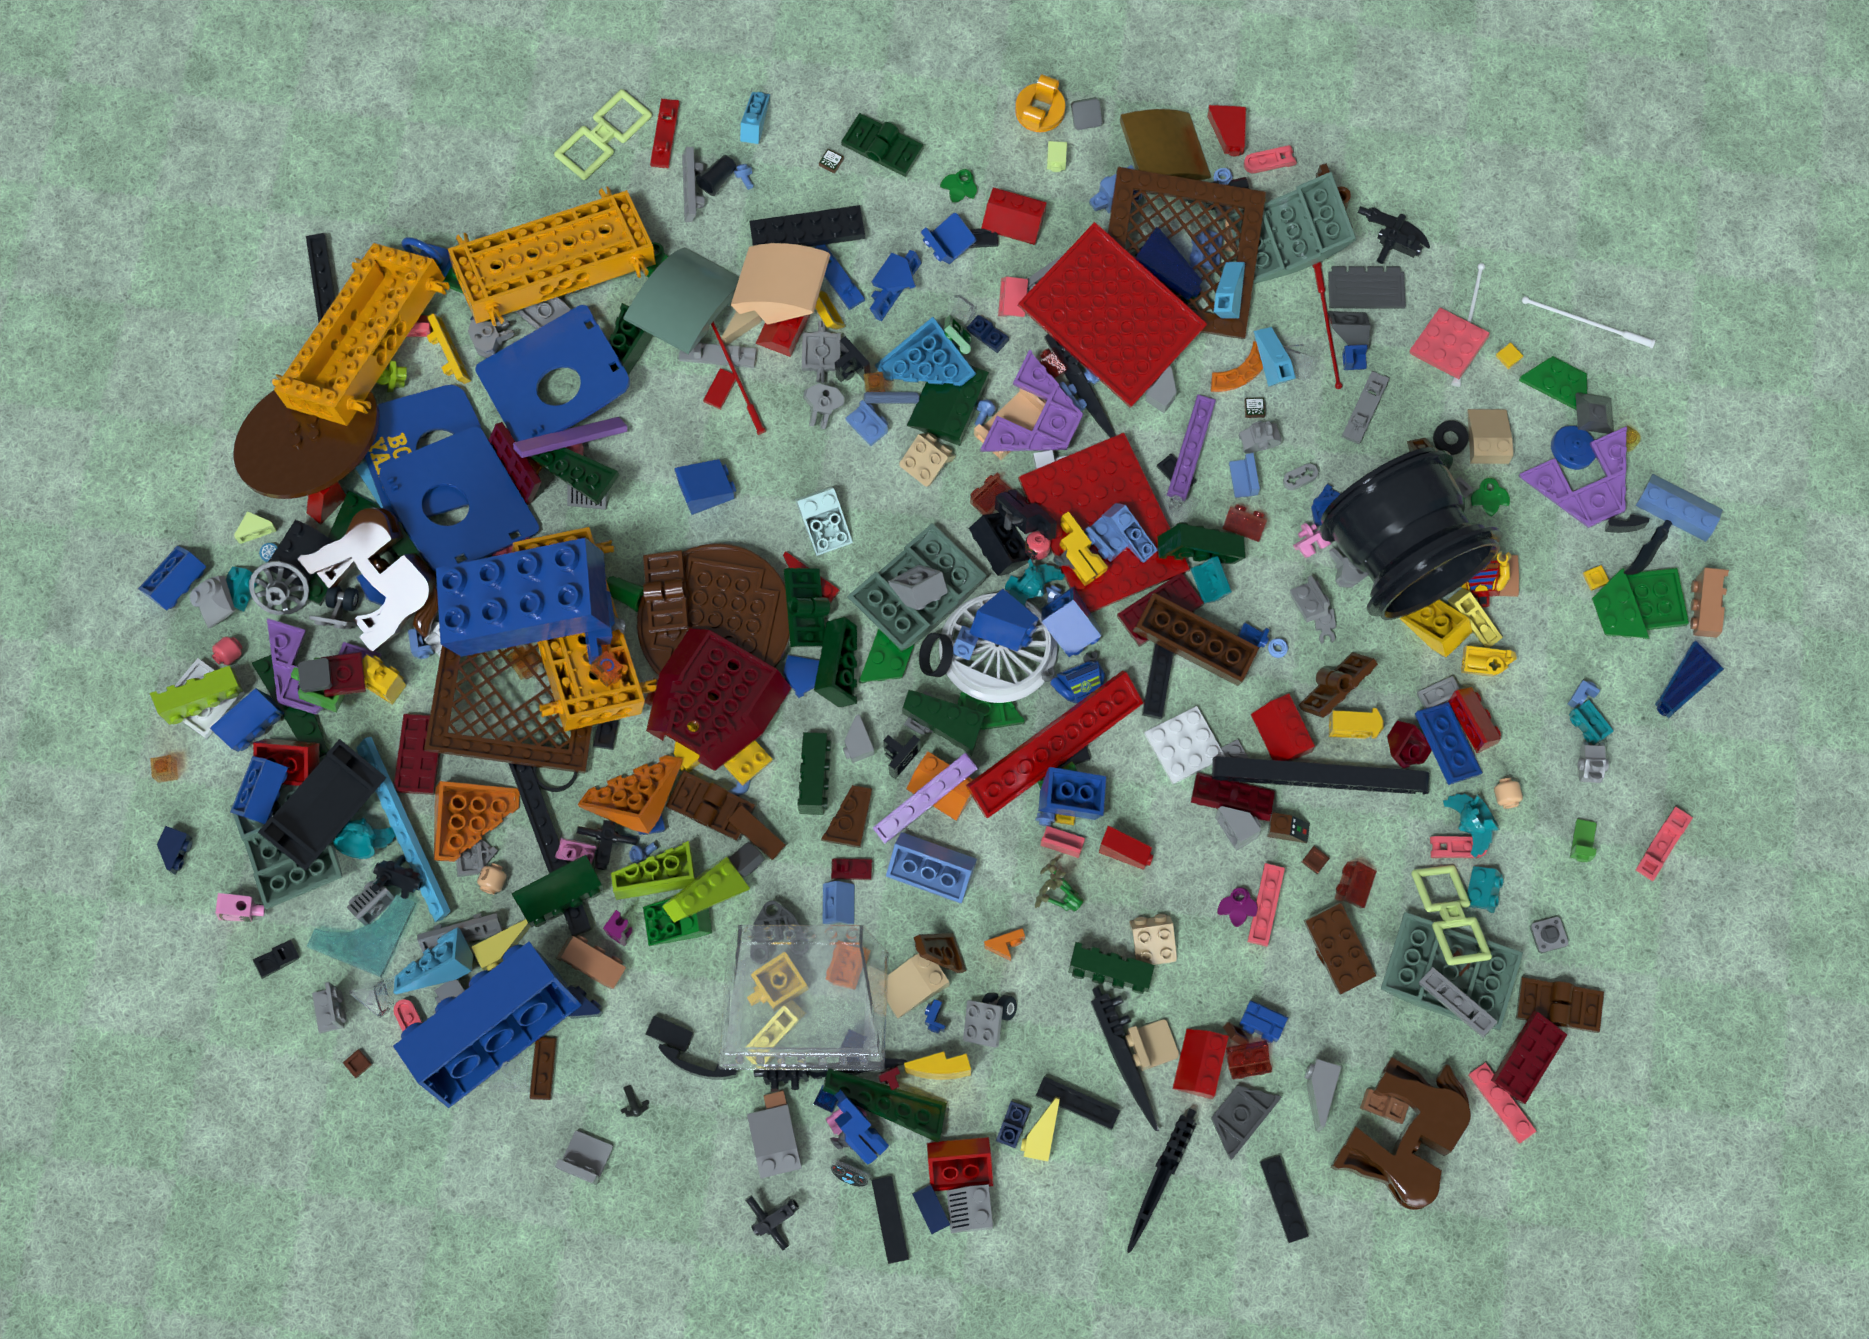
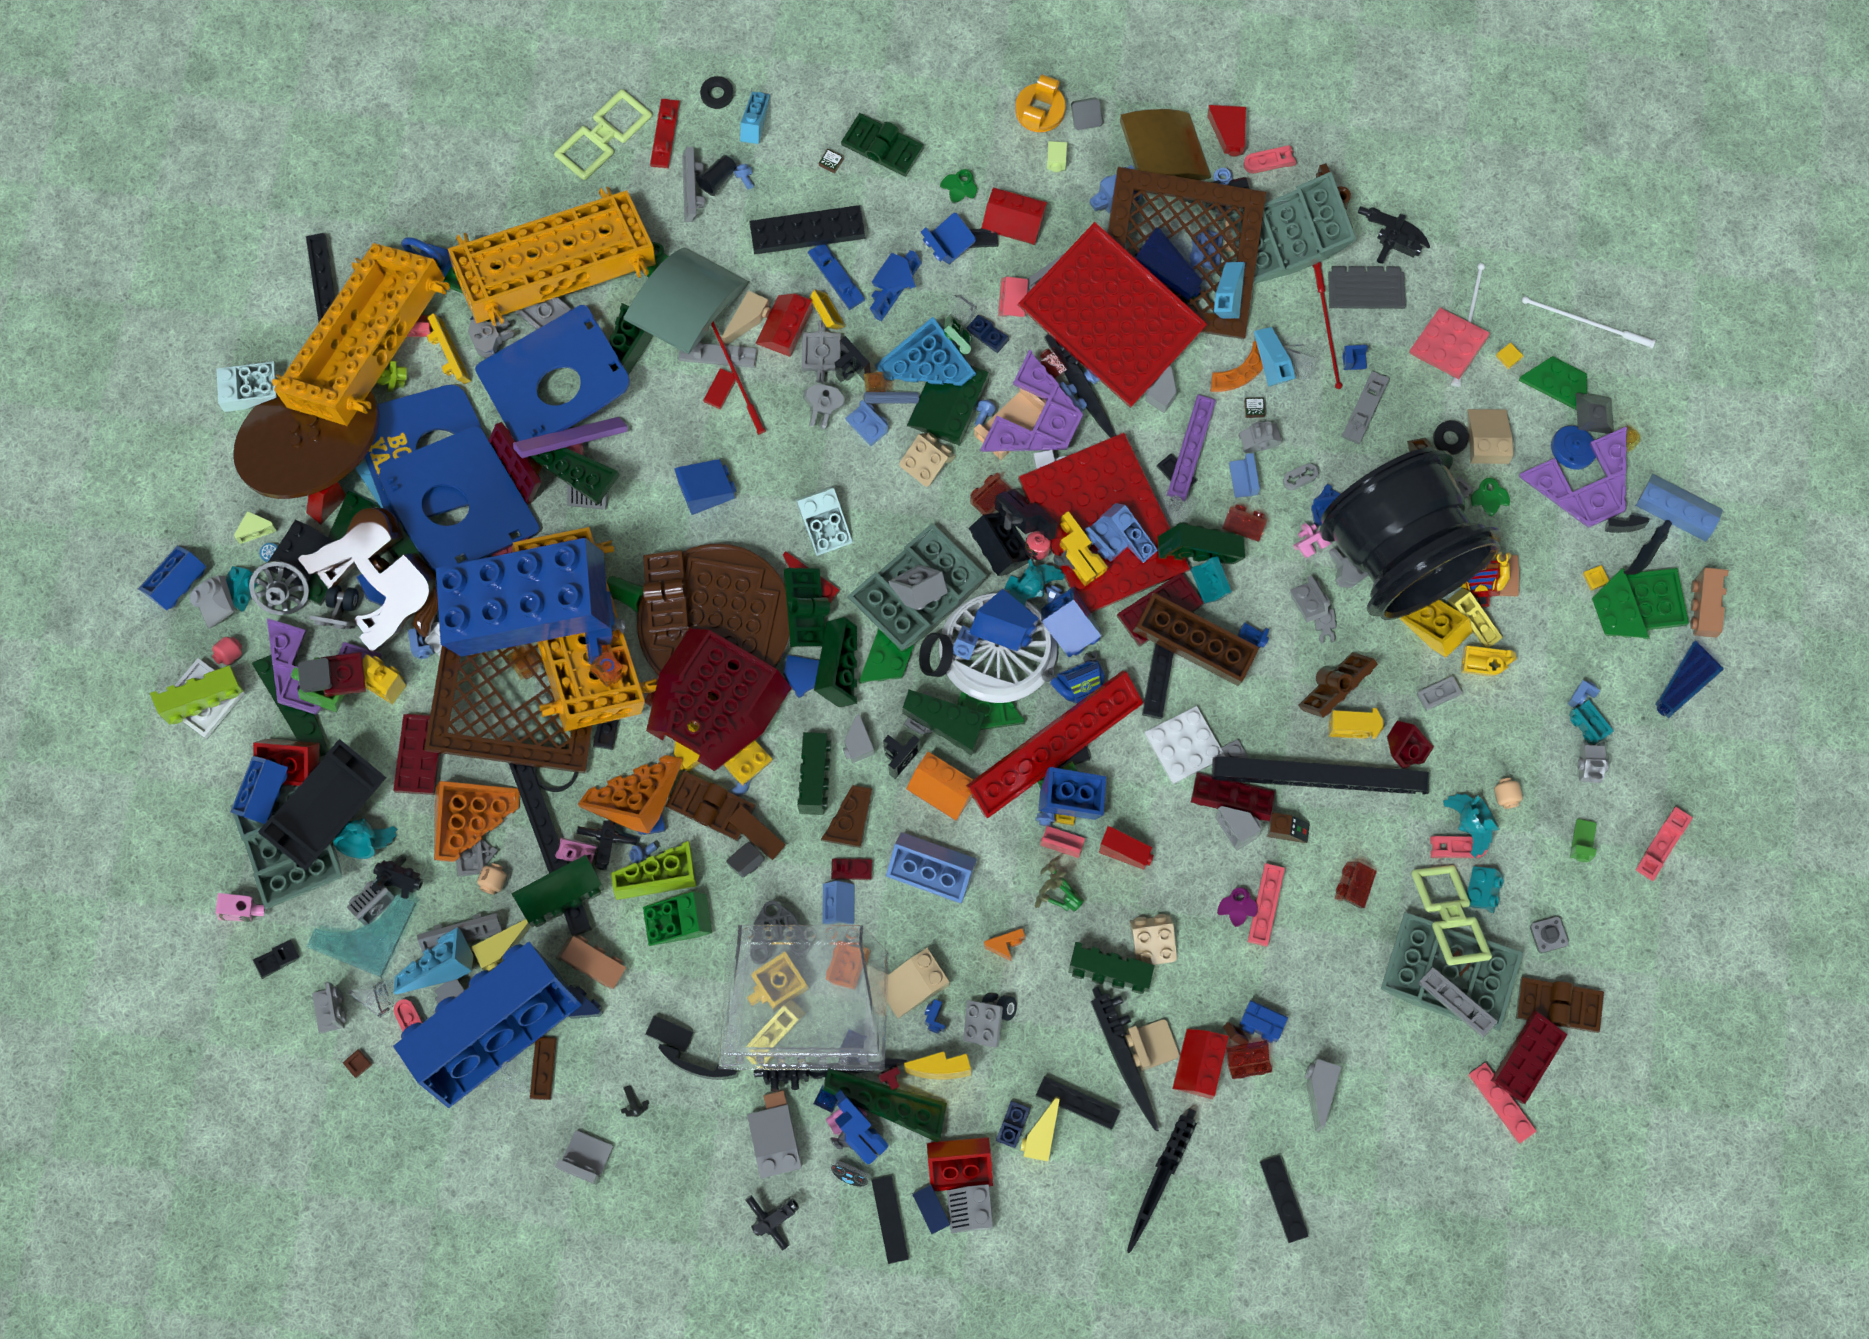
(164, 768): clear orange brick -> none
(172, 847): dark blue slope -> none
(245, 385): none -> light aqua slope
(247, 720): blue slope -> none
(405, 834): medium azure plate -> none
(615, 928): magenta hinge -> none
(709, 84): none -> black tyre
(710, 888): lime wedge -> none
(780, 281): light nougat slope -> none
(925, 798): tile -> none
(940, 950): reddish brown wing -> none
(1241, 1116): dark grey wing -> none
(1280, 642): light blue plate -> none
(1283, 729): red slope -> none
(1315, 860): copper tile -> none
(1339, 948): reddish brown plate -> none
(1351, 326): dark grey slope -> none
(1384, 1106): nougat slope -> none
(1438, 1124): reddish brown animal -> none
(1448, 743): blue tile -> none
(1474, 719): red slope -> none

